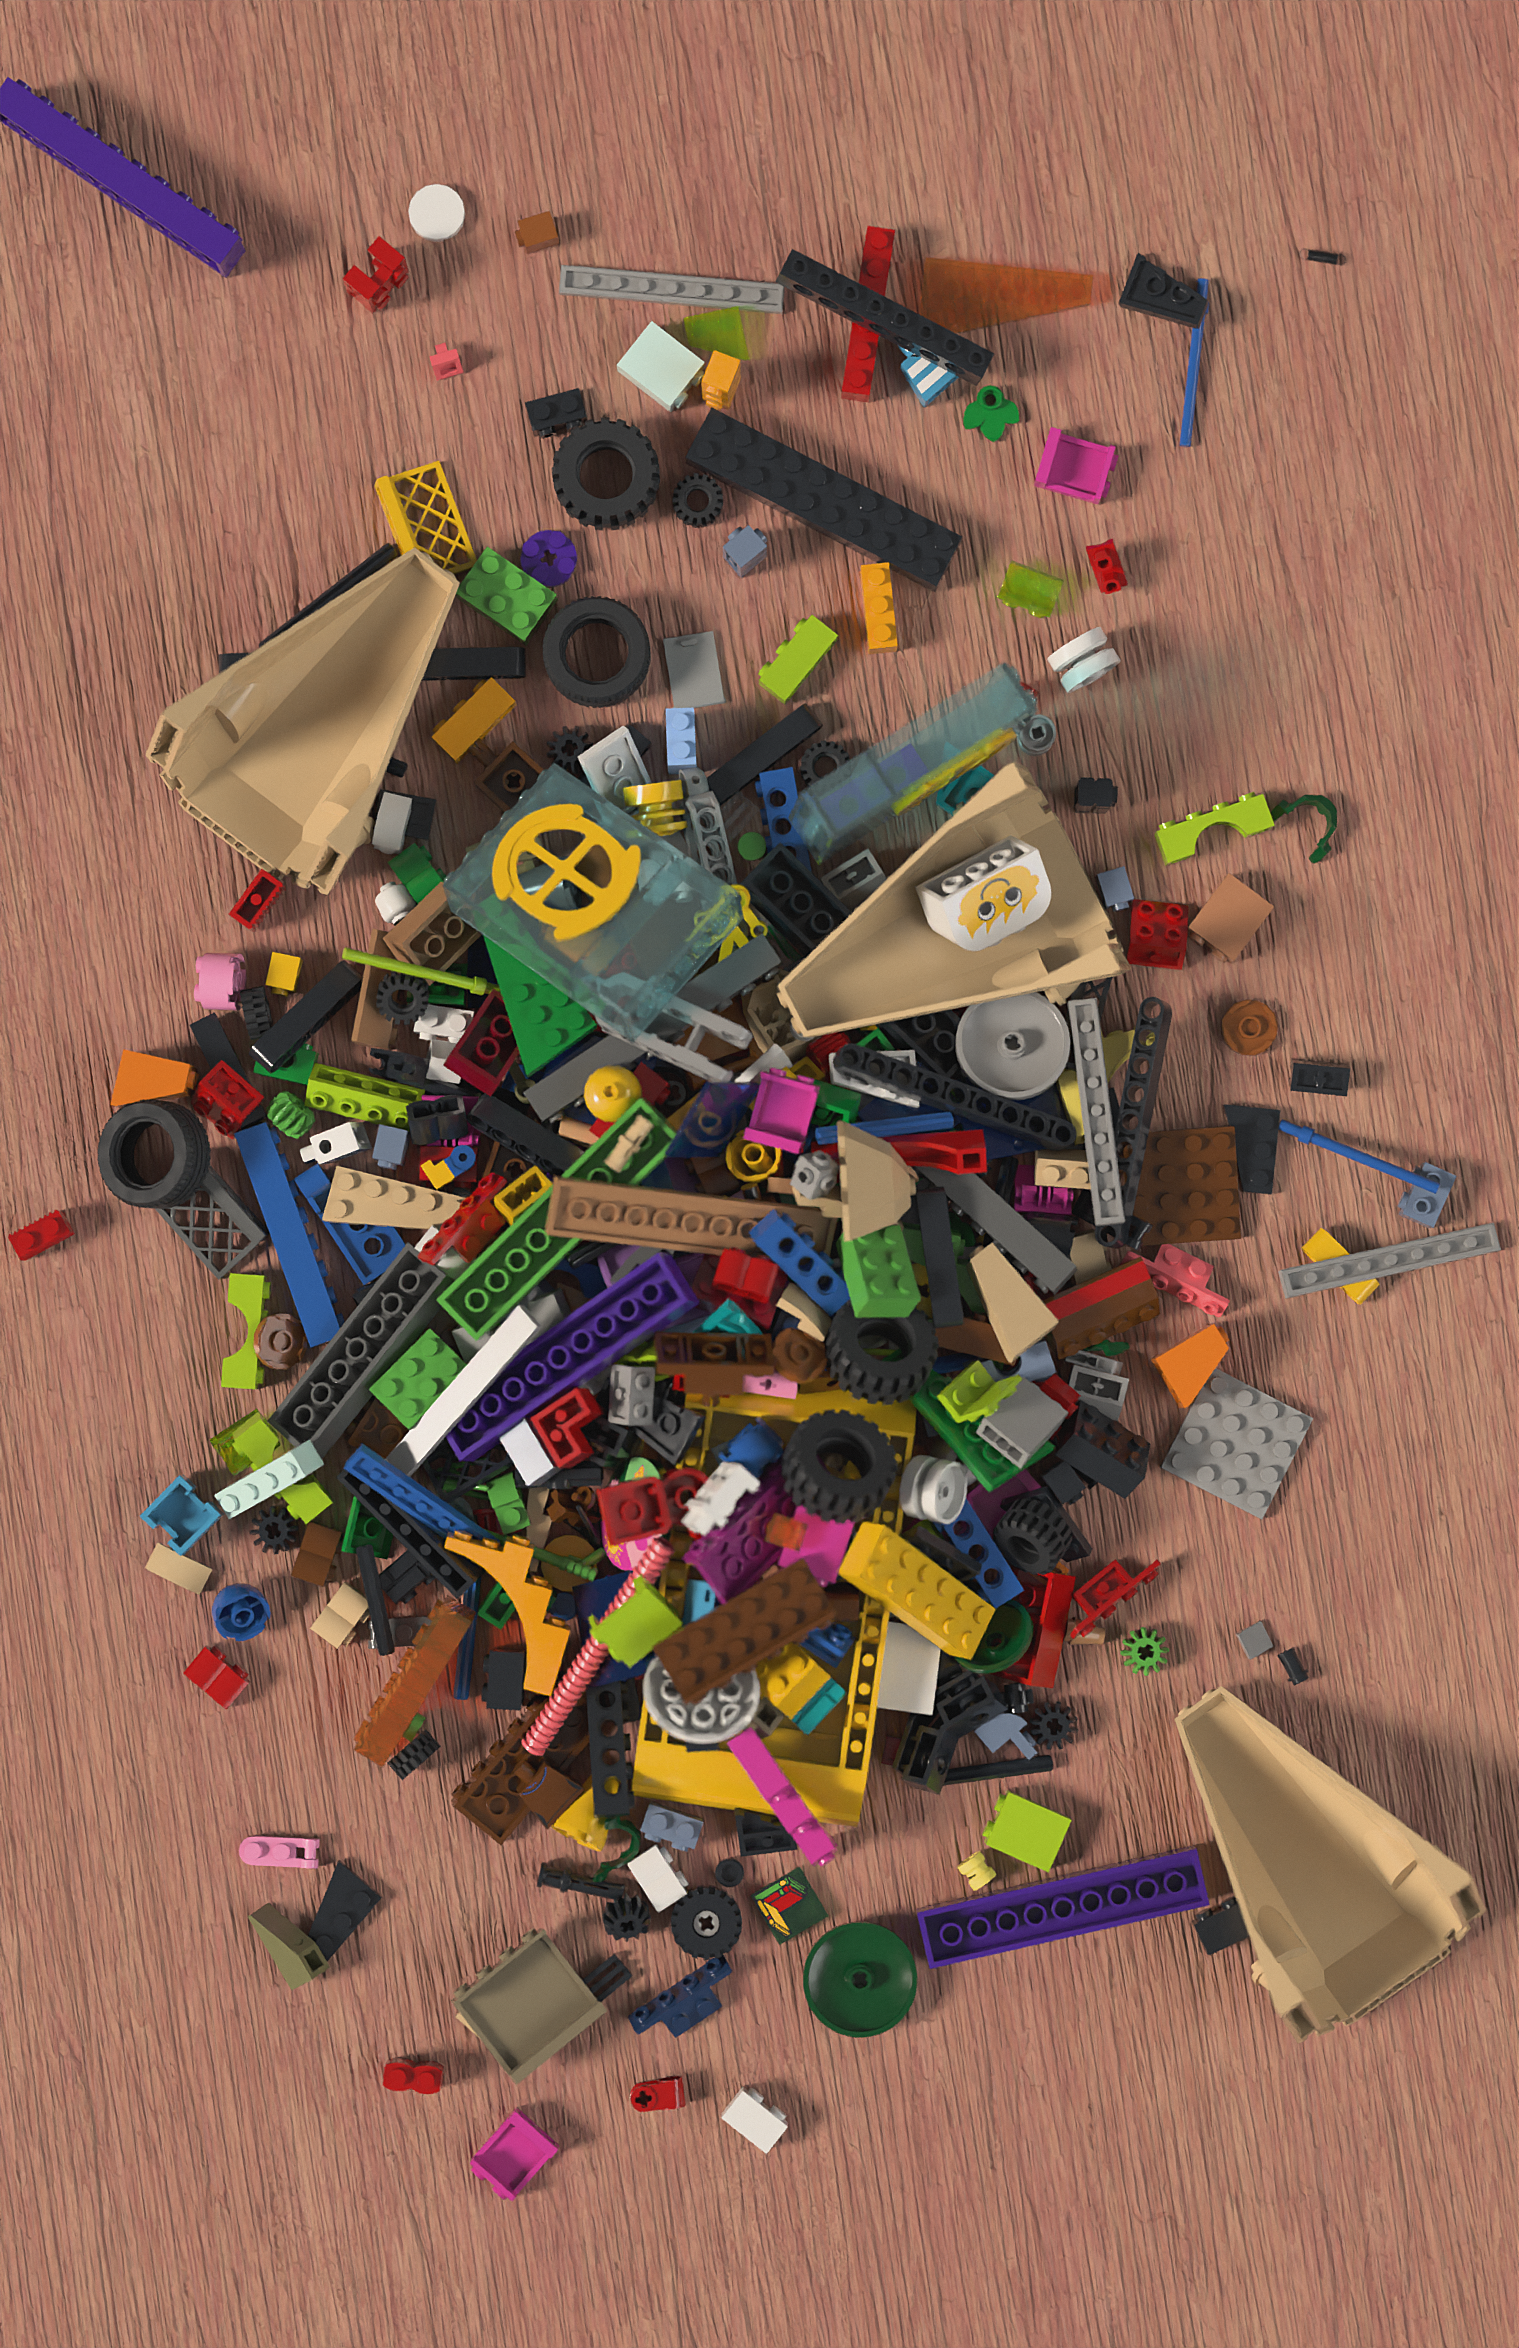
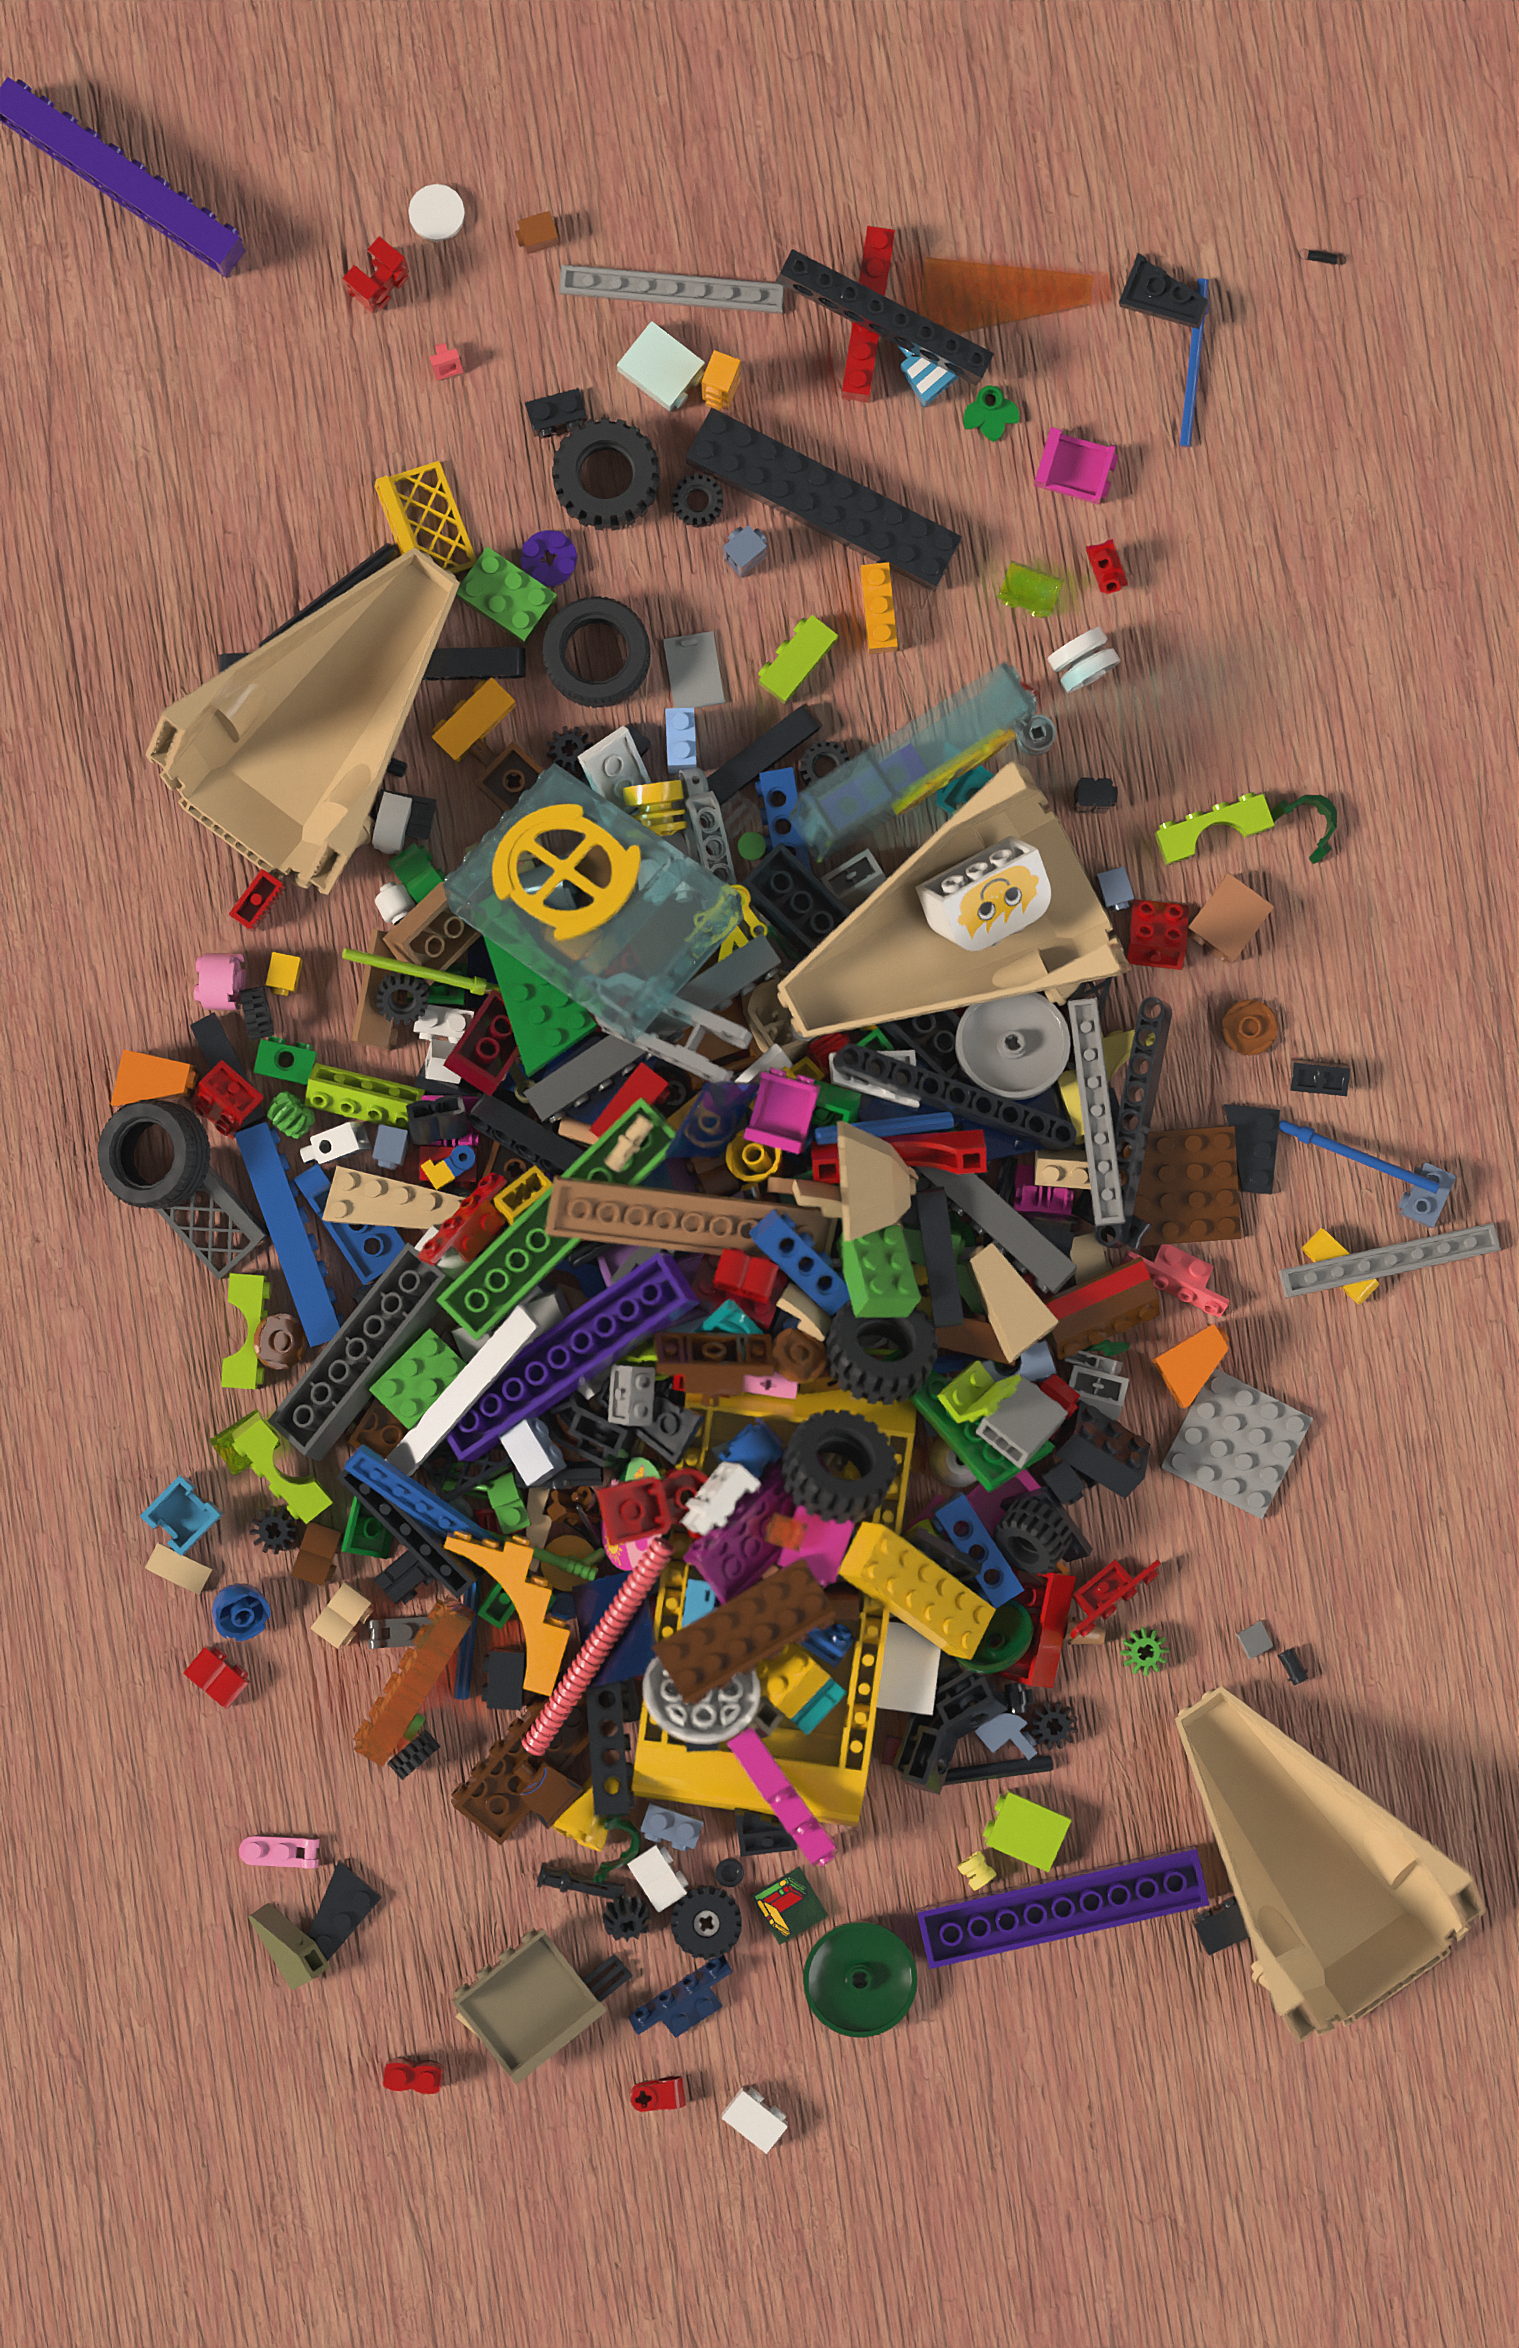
(41, 1235): red brick -> none
(269, 1479): light aqua arch -> none
(307, 1017): black beam -> none
(375, 1599): black axle -> none
(400, 1067): black hinge -> none
(513, 2154): dark pink panel -> none
(561, 1425): red brick -> none
(611, 1092): yellow cylinder -> none
(636, 1623): lime panel -> none
(718, 331): clear neon green wing -> none
(815, 1175): light grey brick -> none
(933, 1489): white wheel -> none

